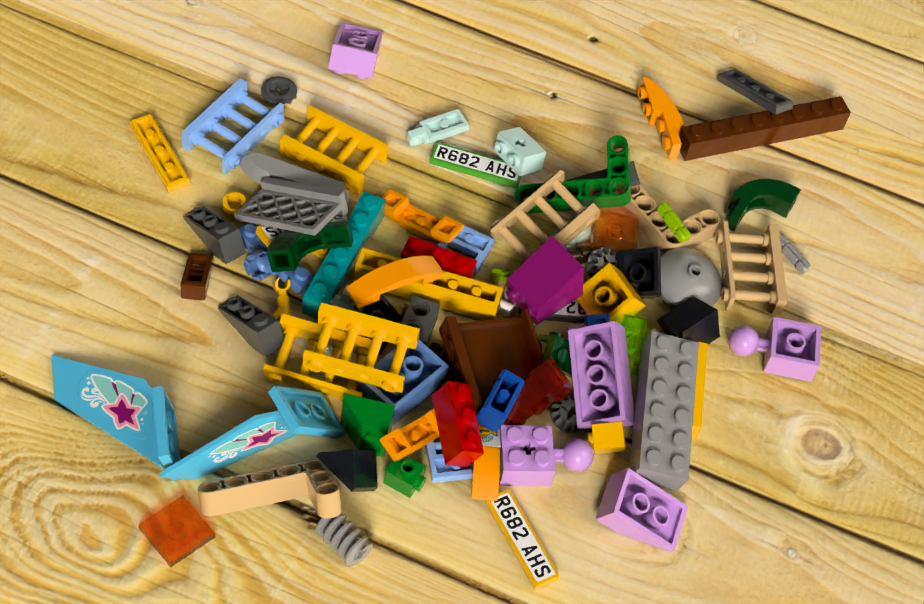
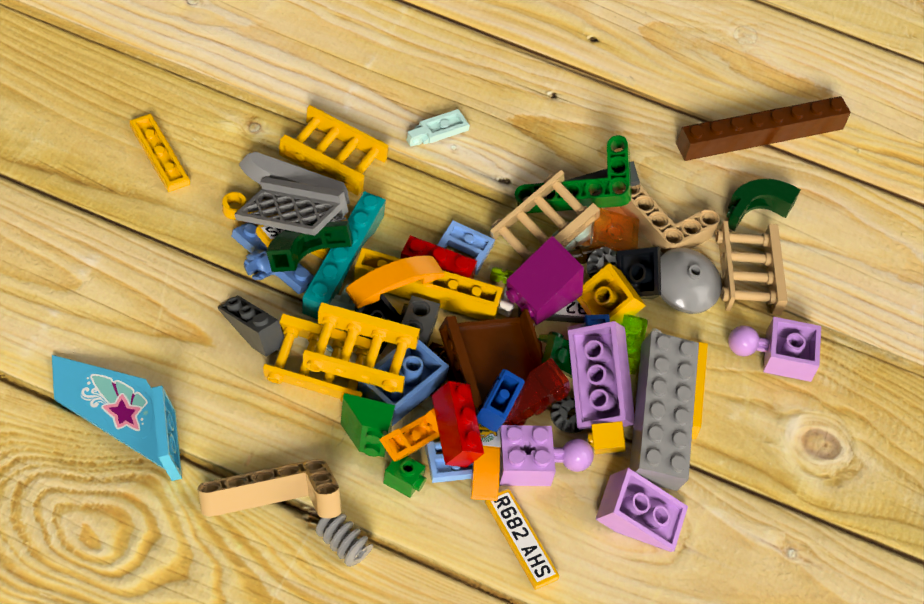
(176, 531): clear orange tile -> none
(196, 278): reddish brown slope -> none
(217, 234): dark grey slope -> none
(223, 108): light blue fence -> none
(282, 300): yellow arm -> none
(286, 87): dark grey gear -> none
(298, 413): medium azure piece -> none
(353, 468): black slope -> none
(355, 50): lavender slope -> none
(419, 221): light orange slope -> none
(474, 164): tile -> none
(519, 151): light aqua brick -> none
(662, 113): light orange slope -> none
(673, 222): lime axle -> none
(692, 321): black slope -> none
(755, 91): dark grey tile -> none
(794, 255): light grey axle -> none

